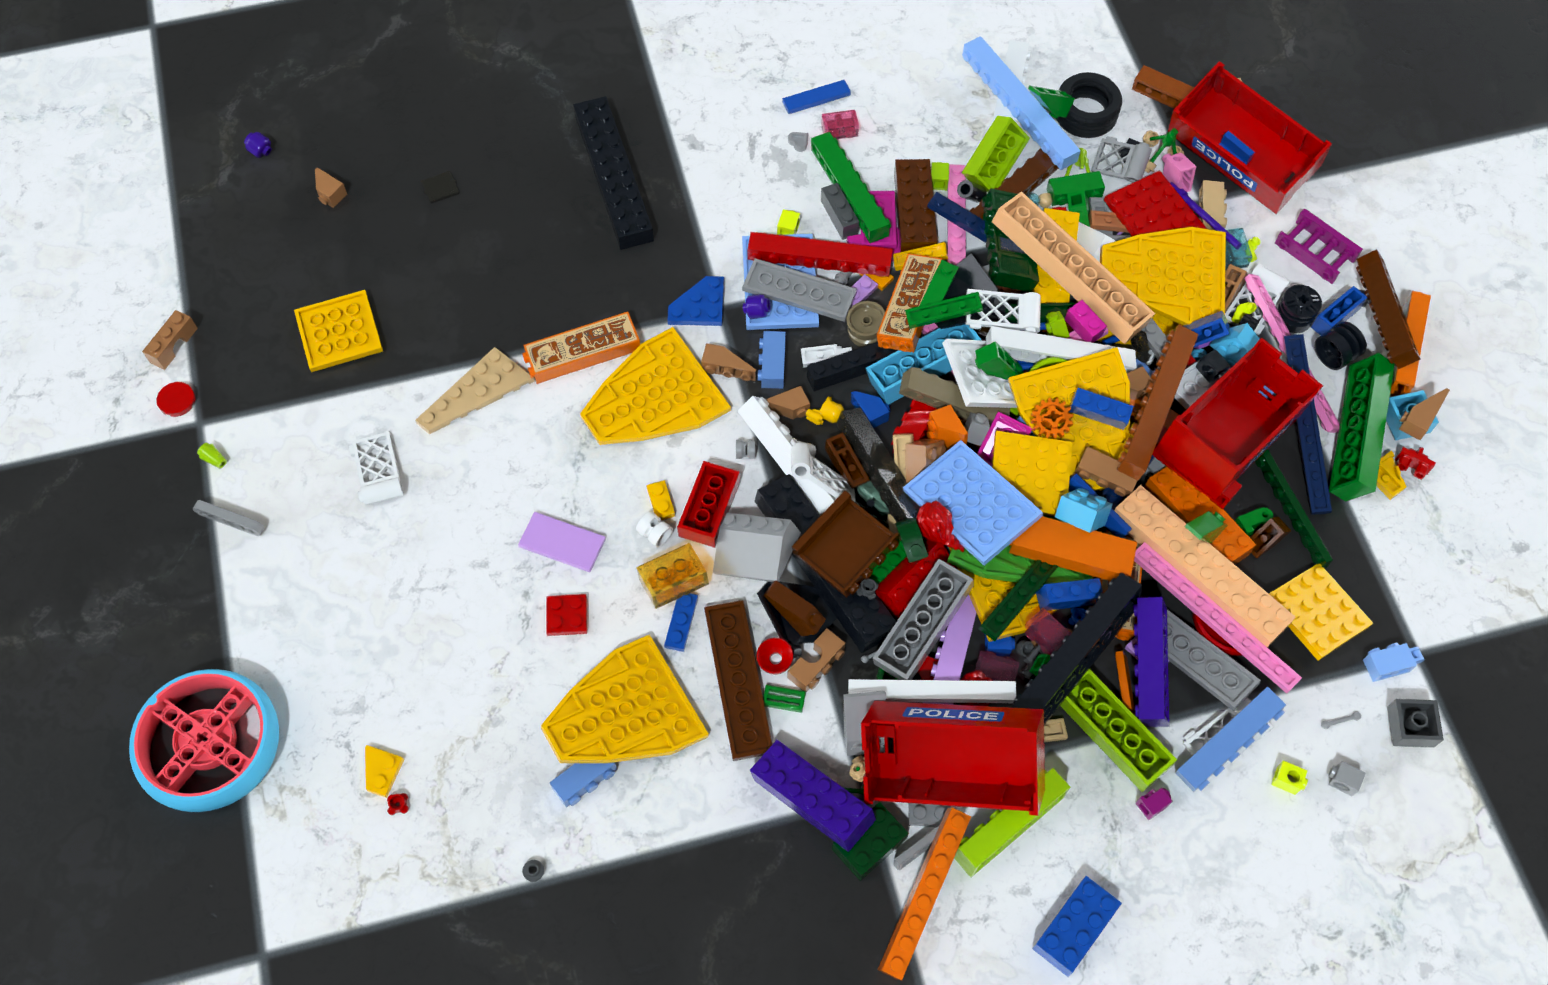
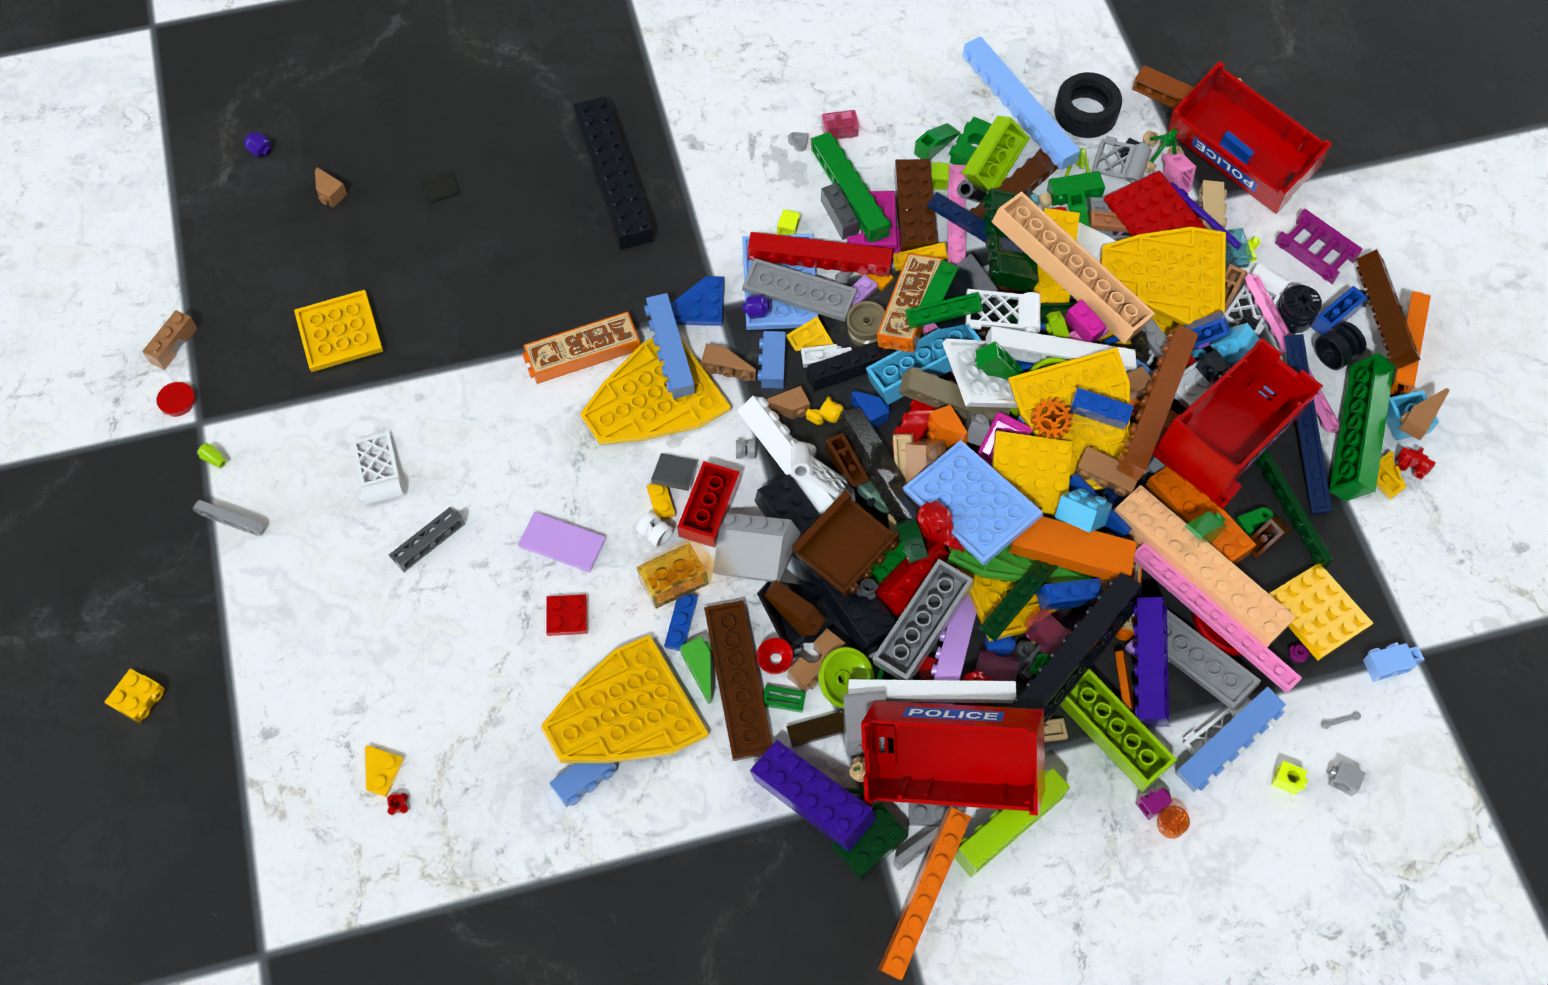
(135, 695): none -> yellow plate
(162, 708): coral wheel -> none
(428, 541): none -> dark grey fence
(479, 387): tan wing -> none
(537, 875): dark grey plate -> none
(670, 346): none -> medium blue brick
(674, 472): none -> dark grey tile
(698, 660): none -> bright green slope
(809, 335): none -> yellow wing
(816, 96): blue tile -> none
(816, 729): none -> dark brown tile
(847, 664): none -> lime dish
(934, 141): none -> green slope
(973, 134): none -> green arch
(1054, 101): green slope -> none
(1075, 613): blue plate -> none
(1077, 926): blue brick -> none
(1172, 822): none -> clear orange wheel
(1242, 309): neon yellow arm -> none
(1294, 656): none -> magenta plate
(1415, 723): dark grey brick -> none

